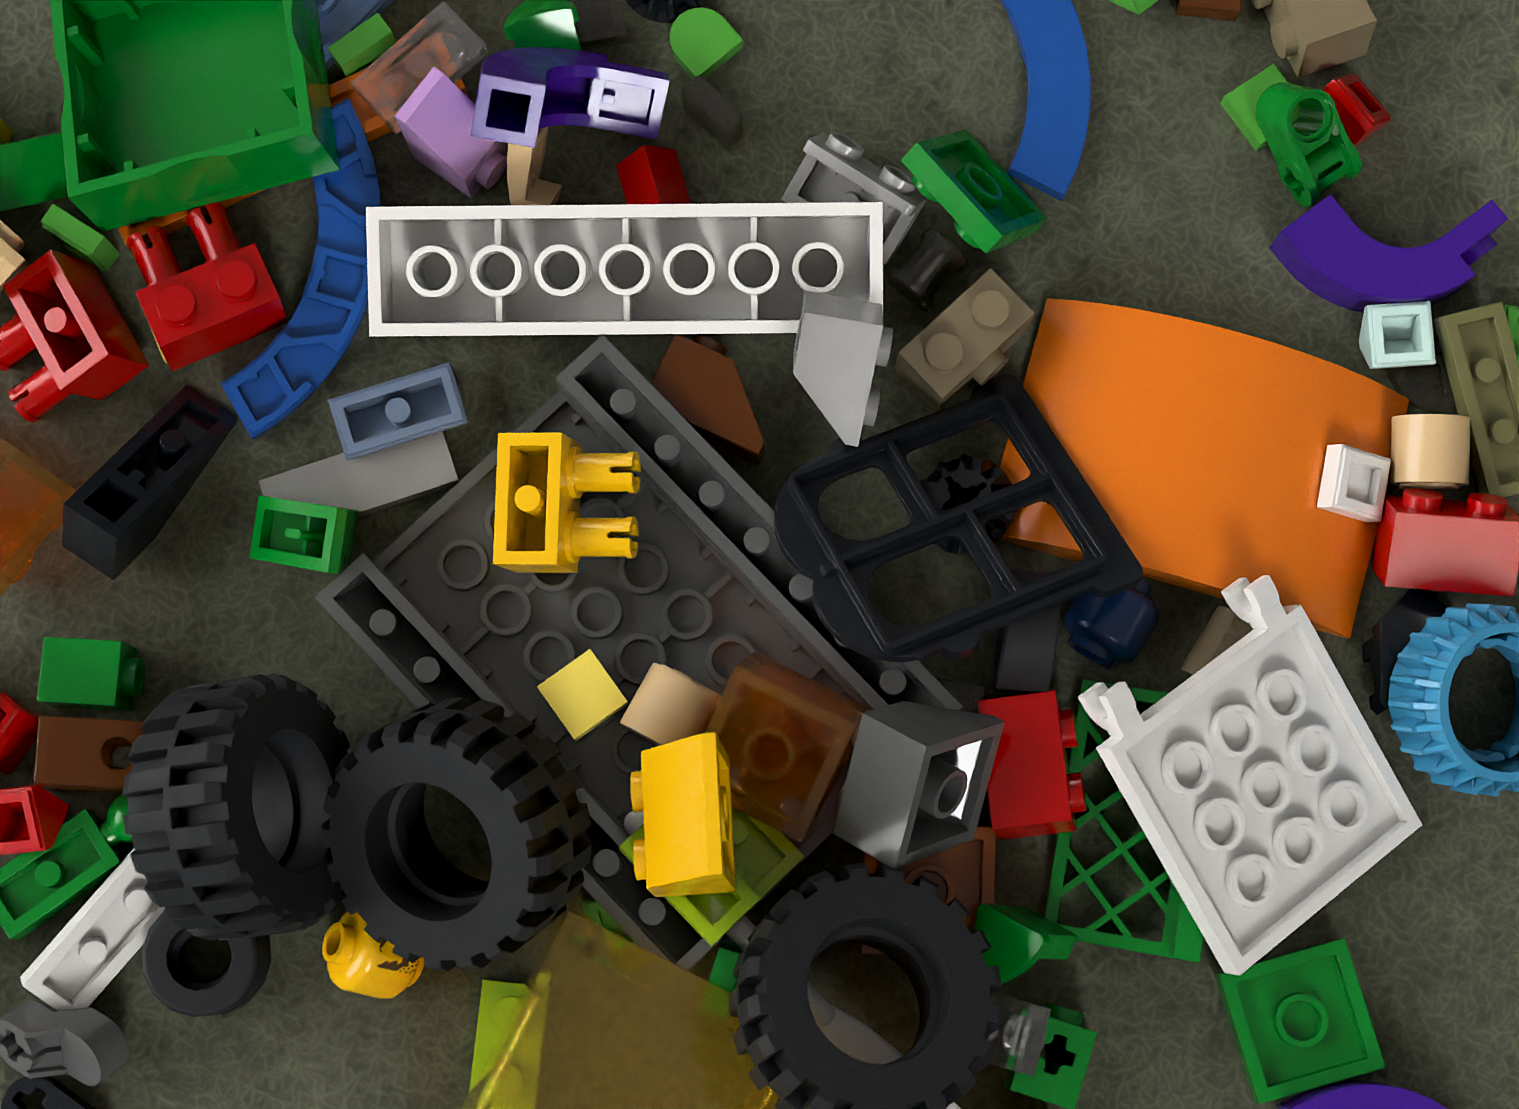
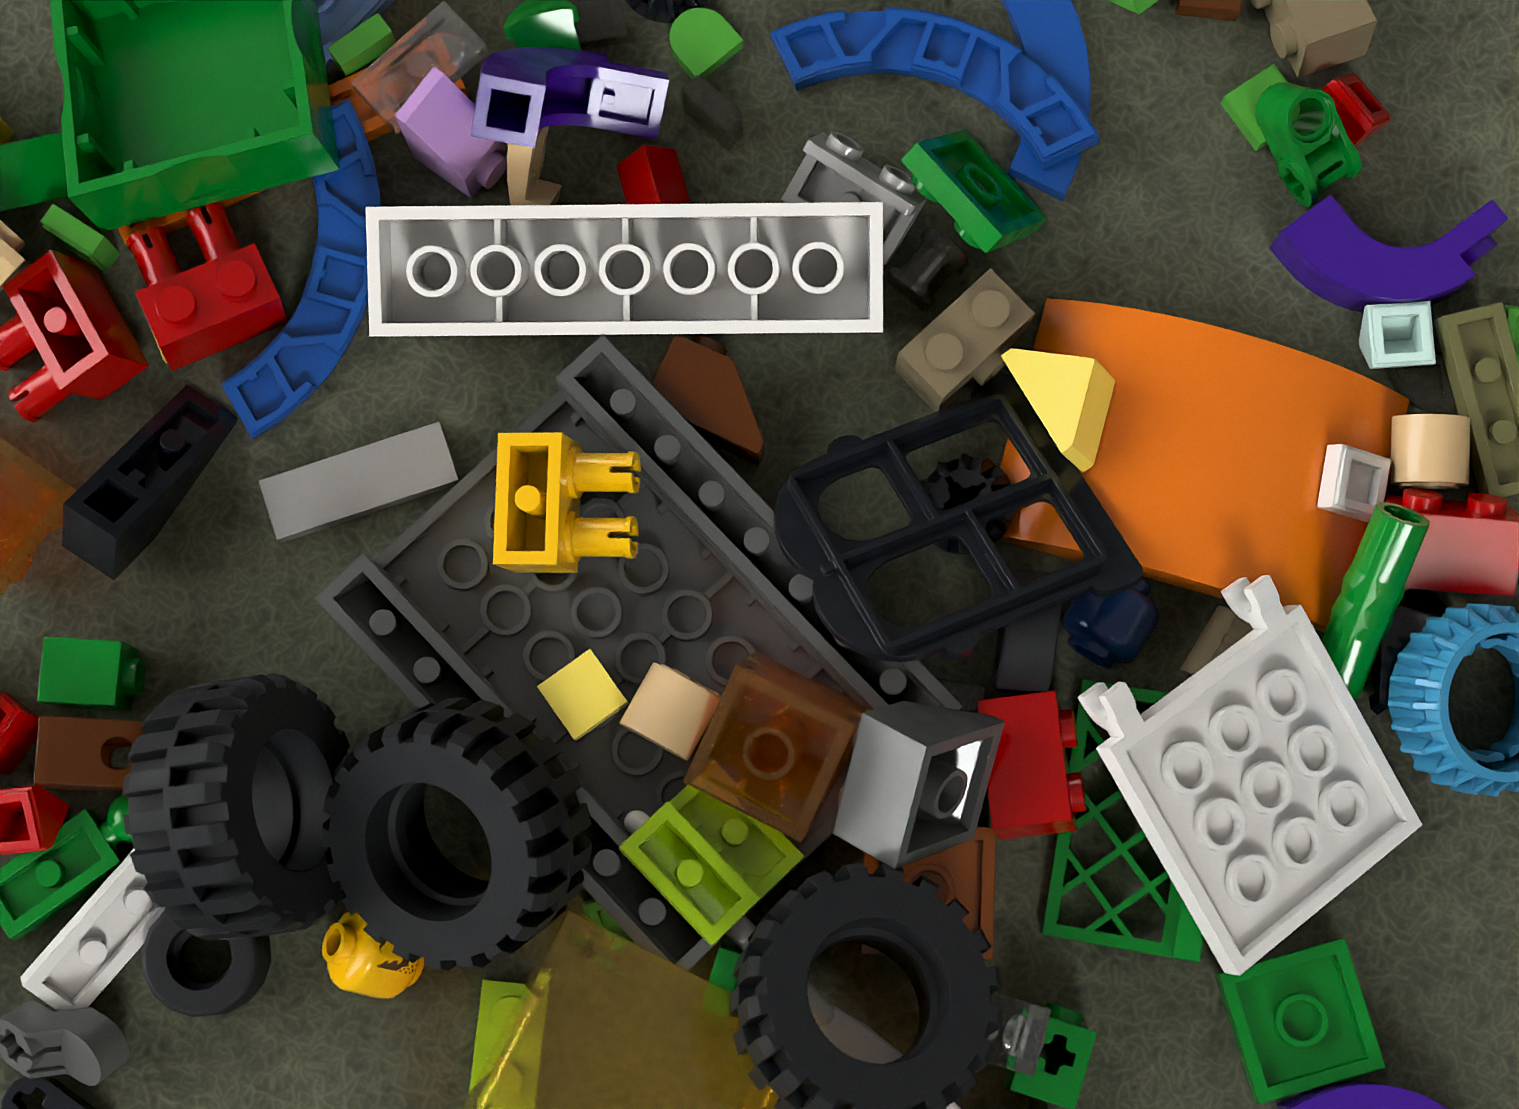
(303, 534): green slope -> none
(398, 411): sand blue slope -> none
(686, 818): yellow slope -> none
(836, 359): light grey slope -> none
(942, 52): none -> blue tile
(1020, 938): green tile -> none
(1068, 397): none -> light yellow slope
(1372, 591): none -> green axle

